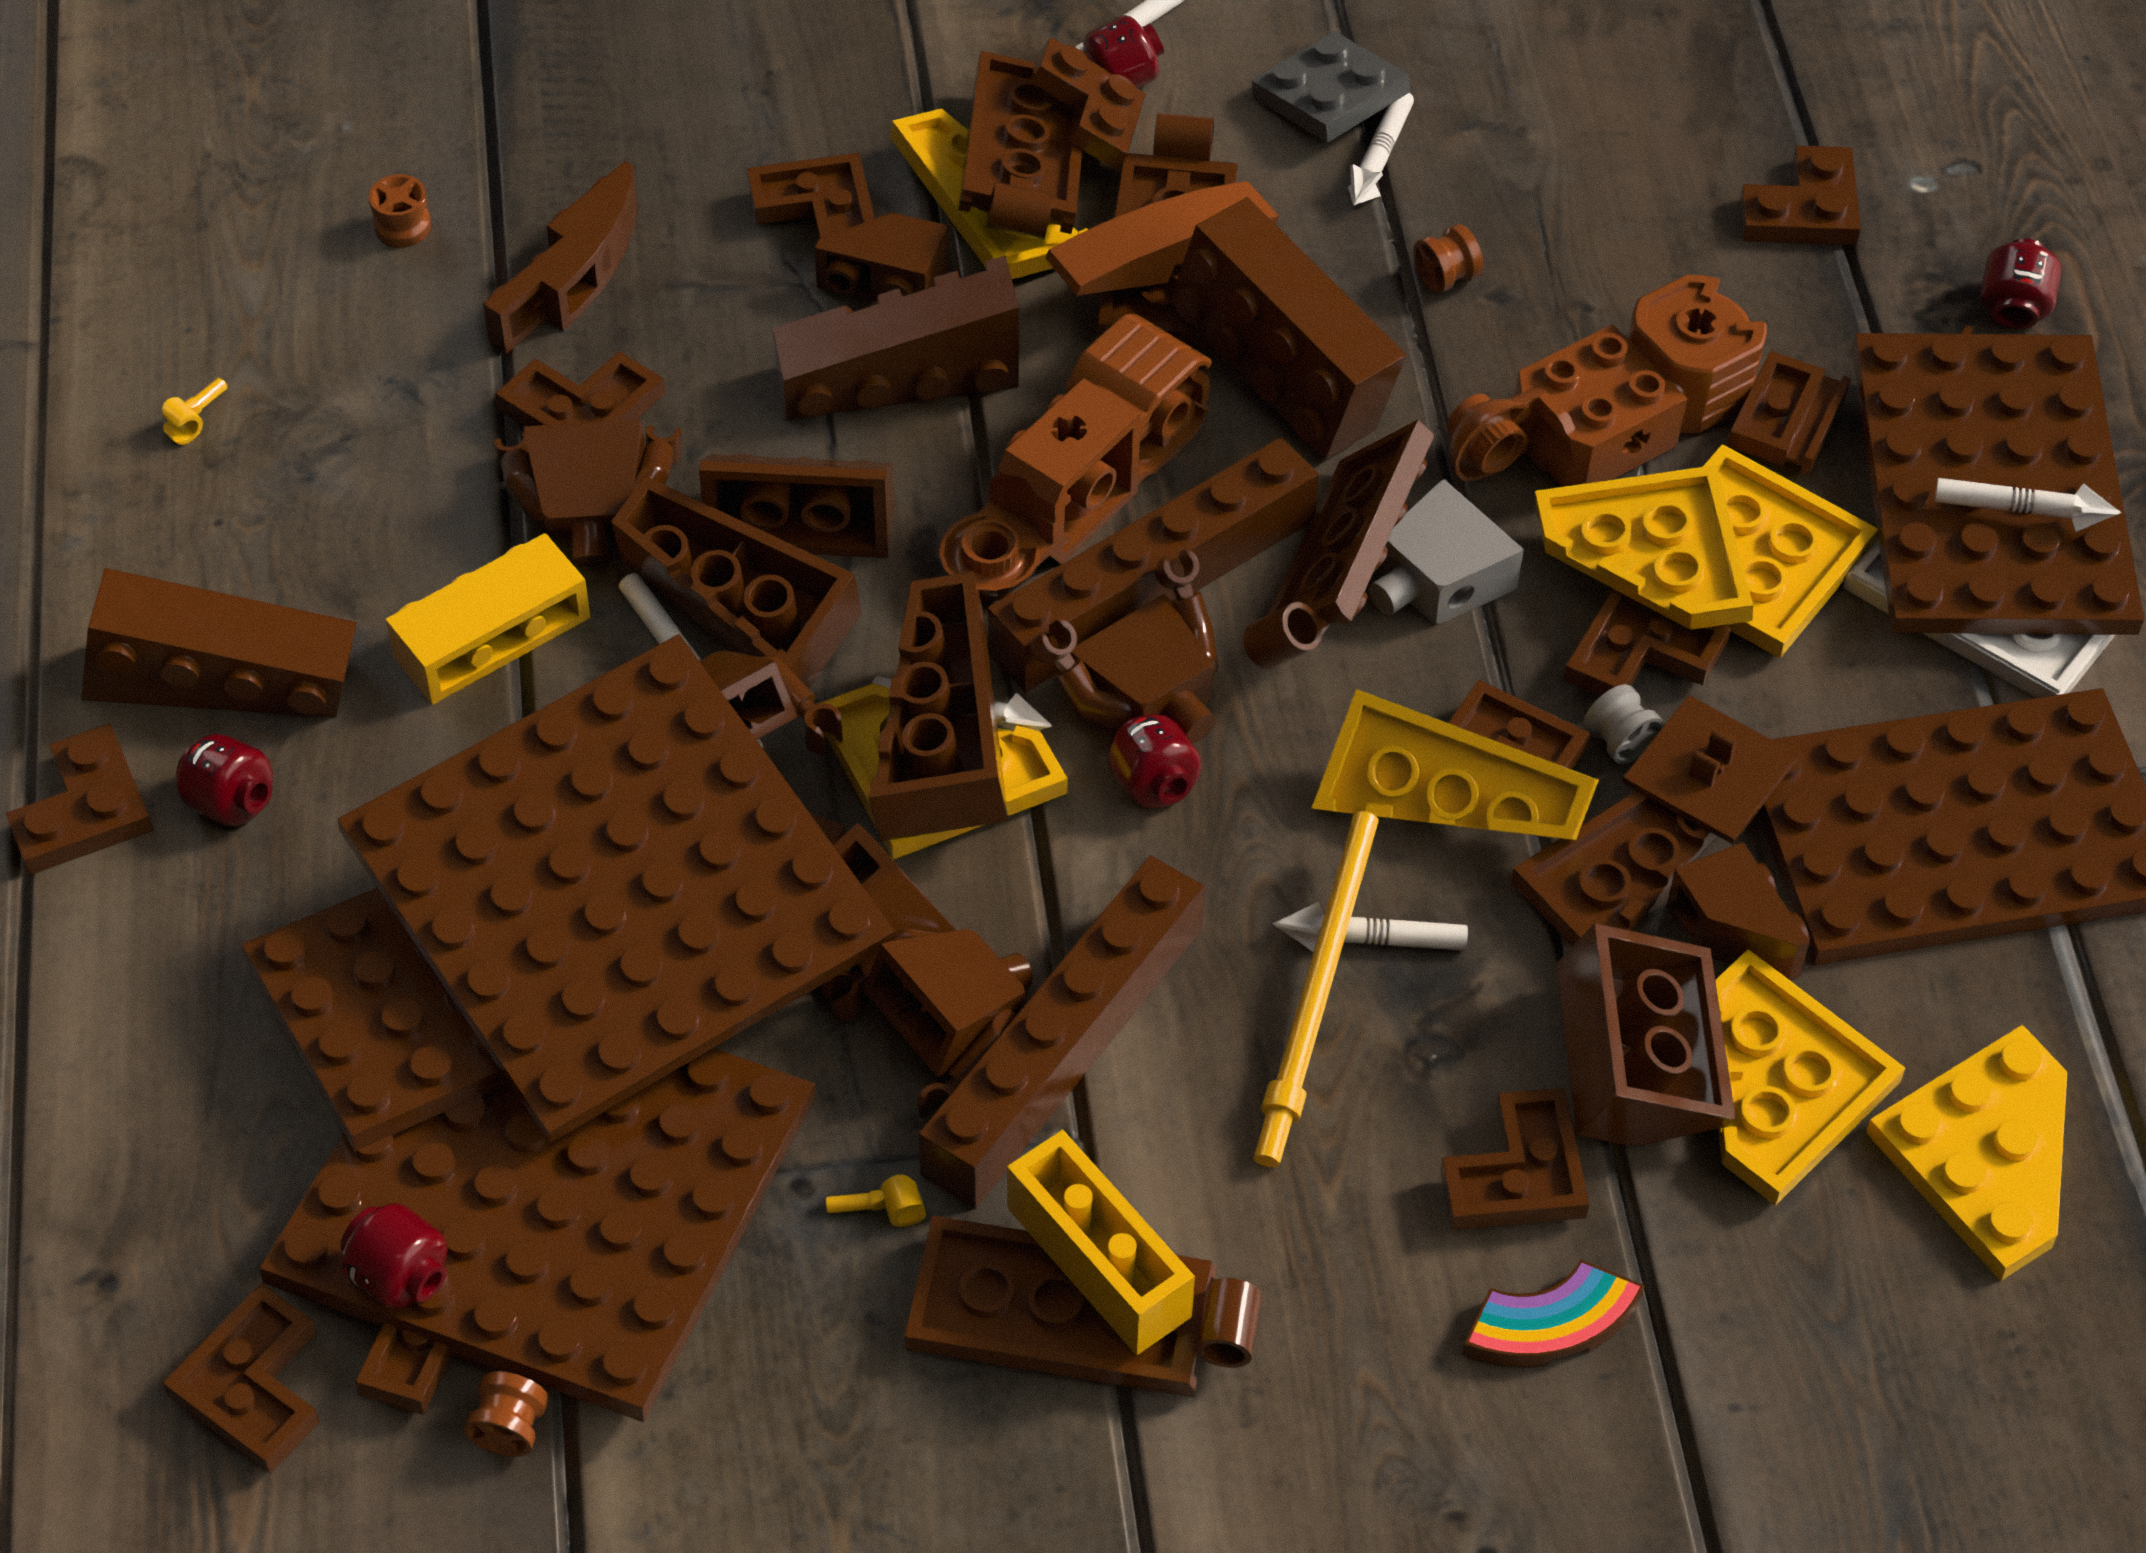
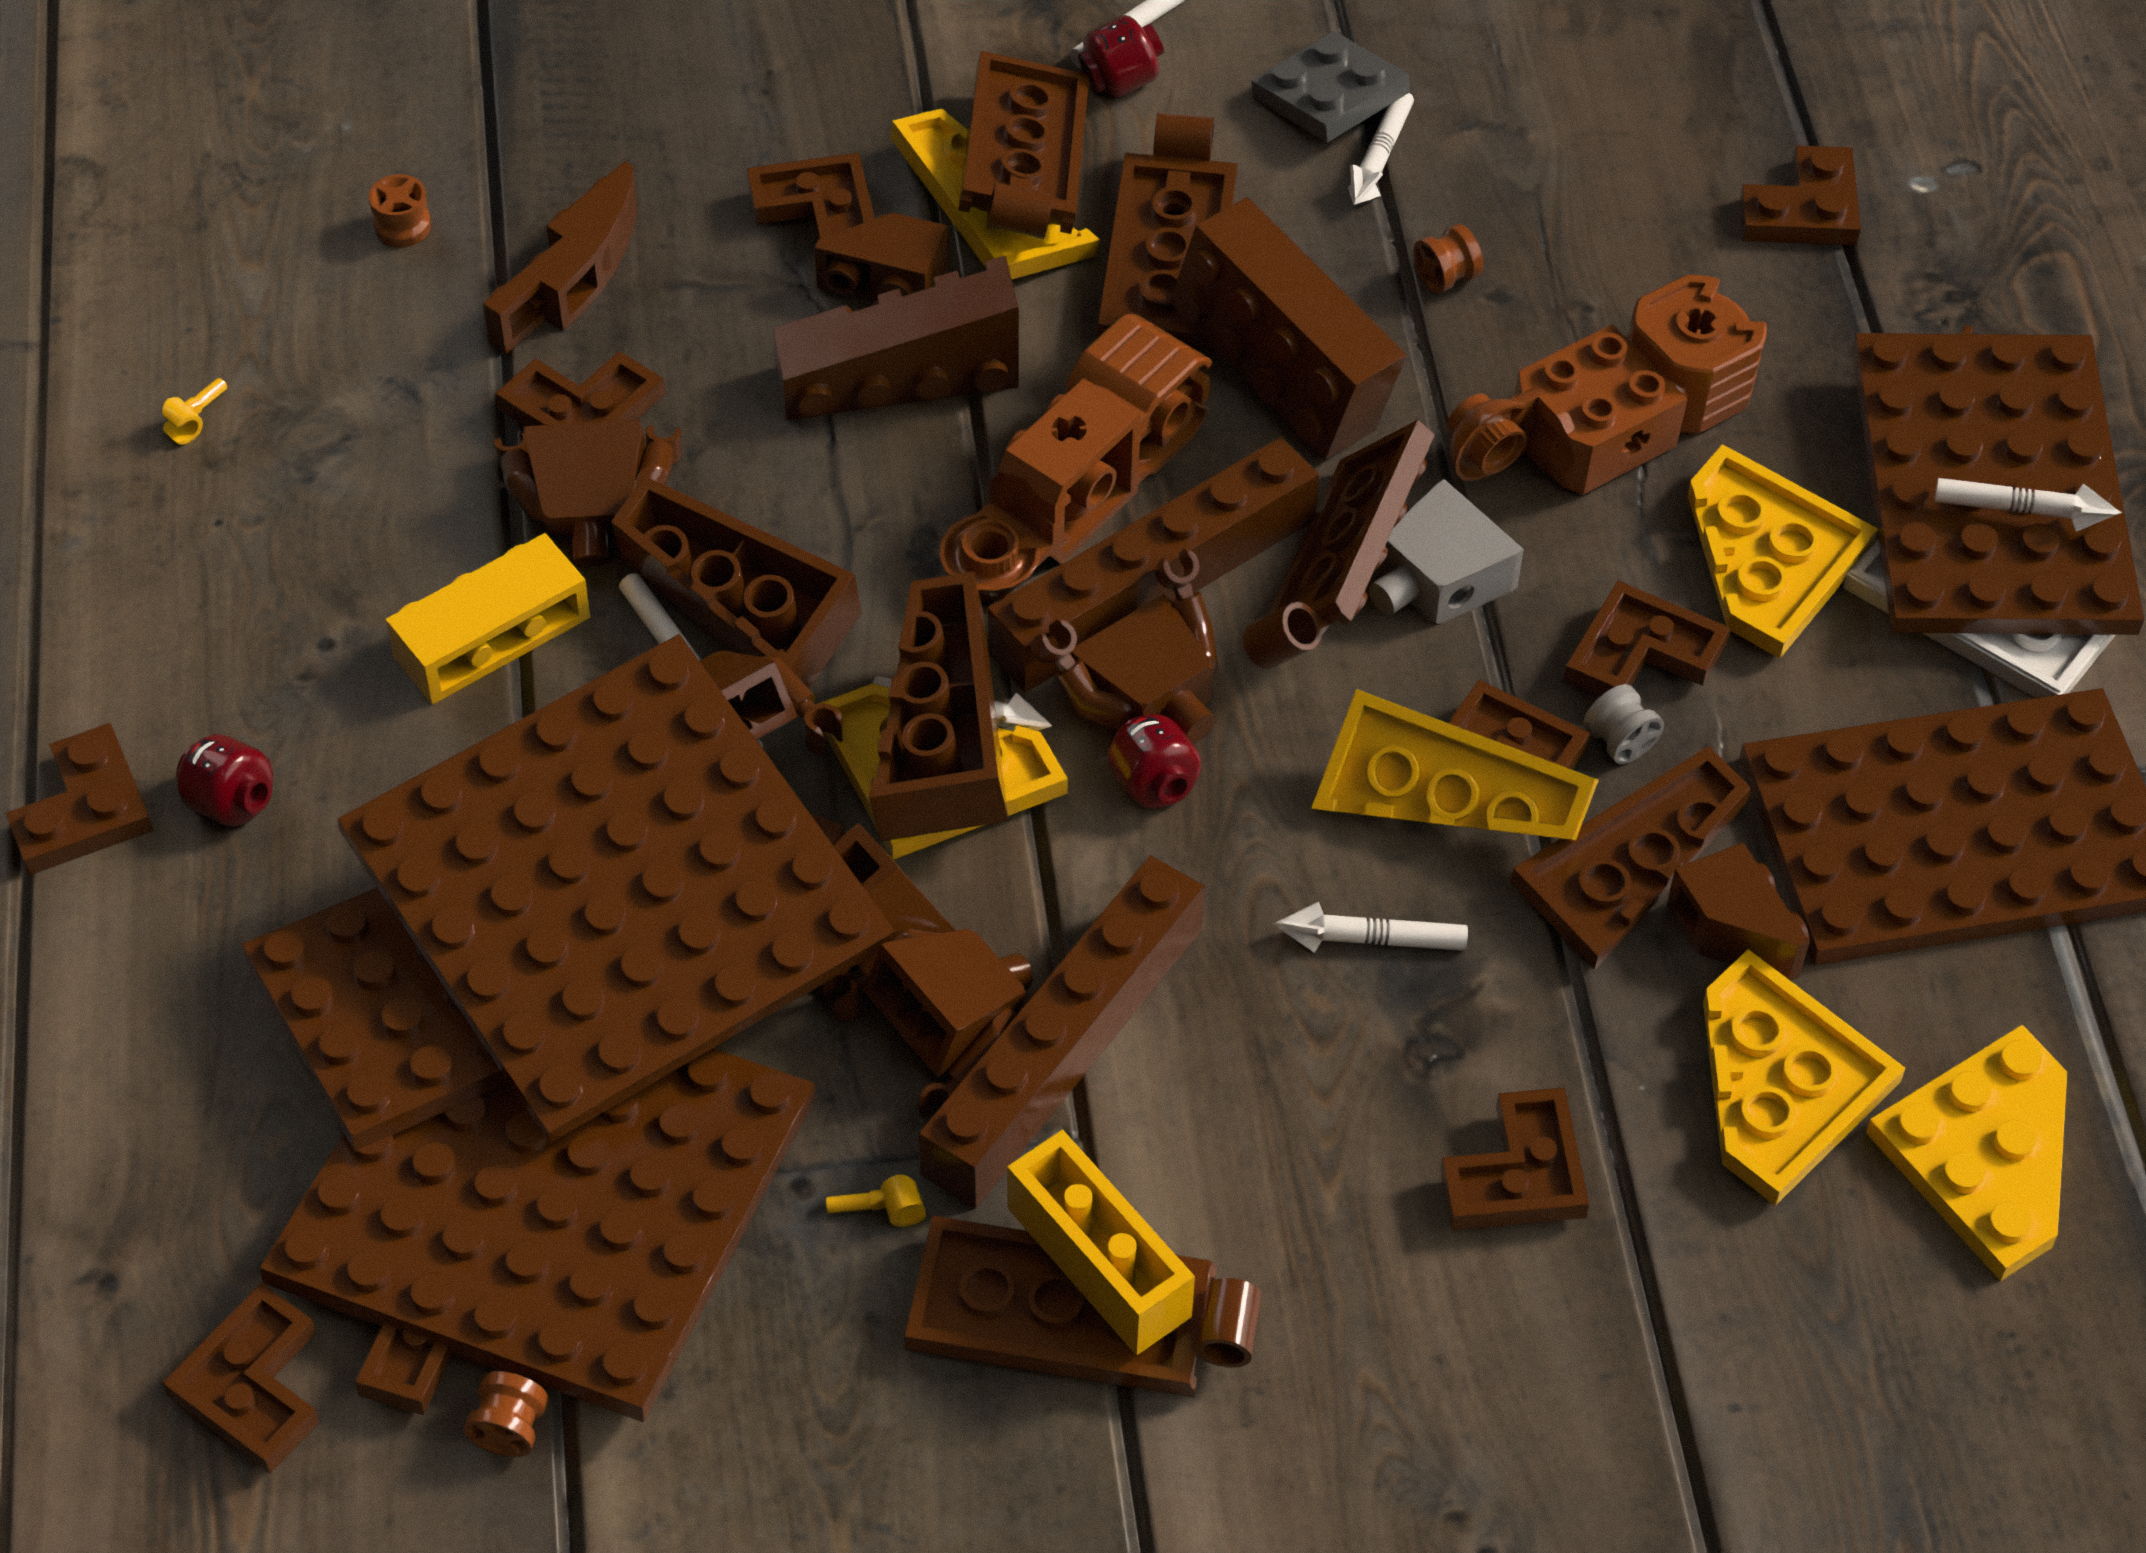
(211, 650): reddish brown wedge -> none
(394, 1255): dark red head -> none
(806, 501): reddish brown slope -> none
(1104, 102): reddish brown plate -> none
(1144, 243): dark orange slope -> none
(1285, 1095): yellow bar -> none
(1552, 1322): tile -> none
(1643, 1038): reddish brown slope -> none
(1654, 540): yellow plate -> none
(1710, 769): reddish brown piece -> none
(1788, 412): reddish brown plate -> none
(2020, 283): dark red head -> none

